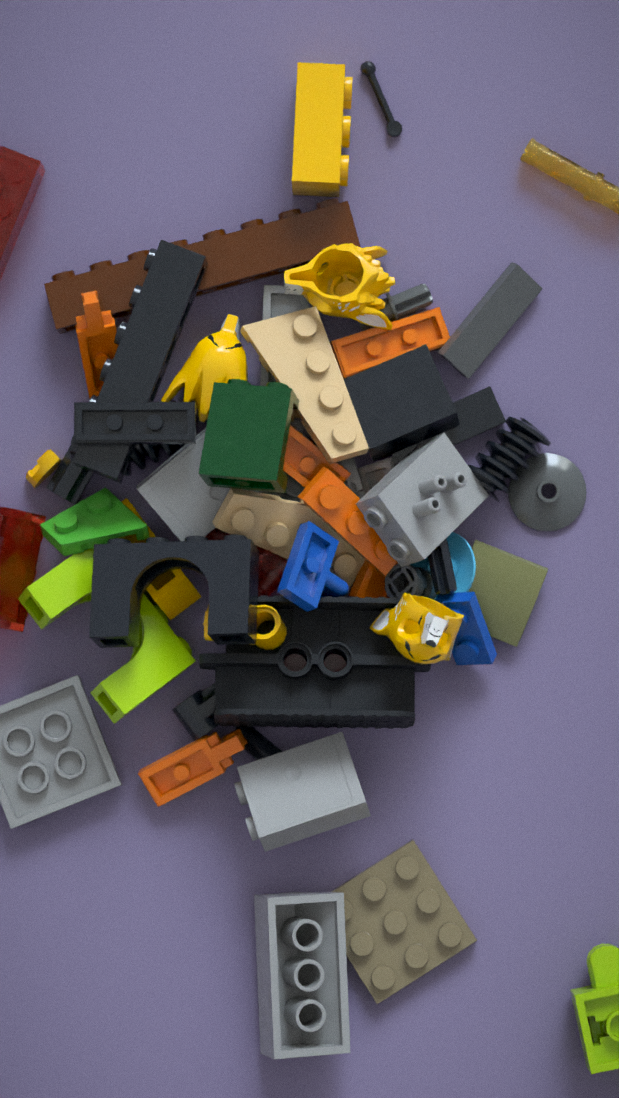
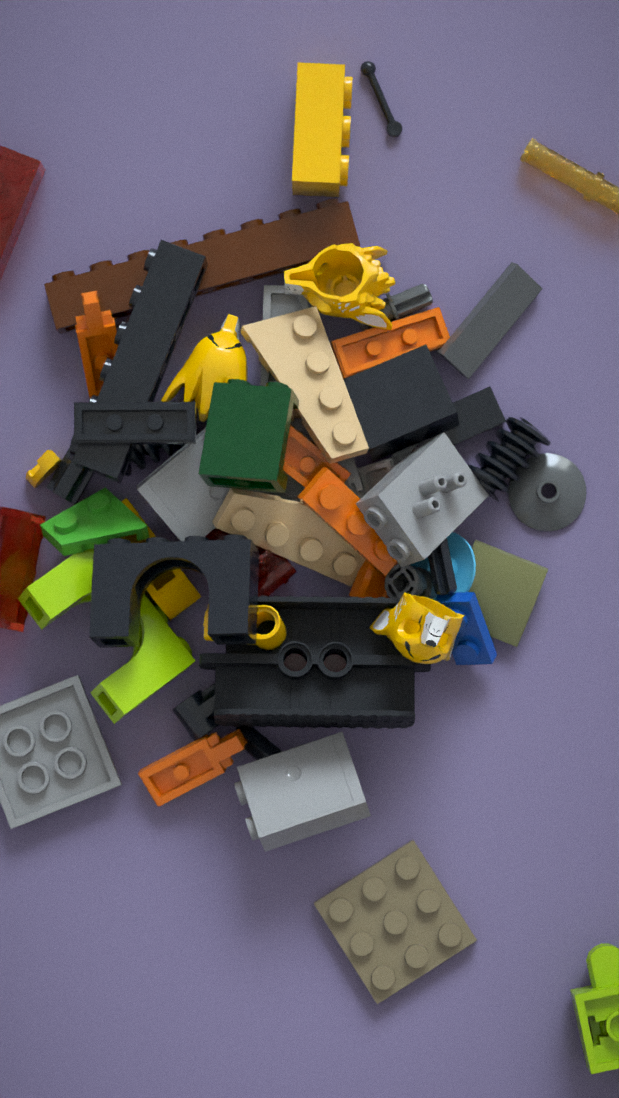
(302, 974): light grey slope -> none
(308, 567): blue plate -> none

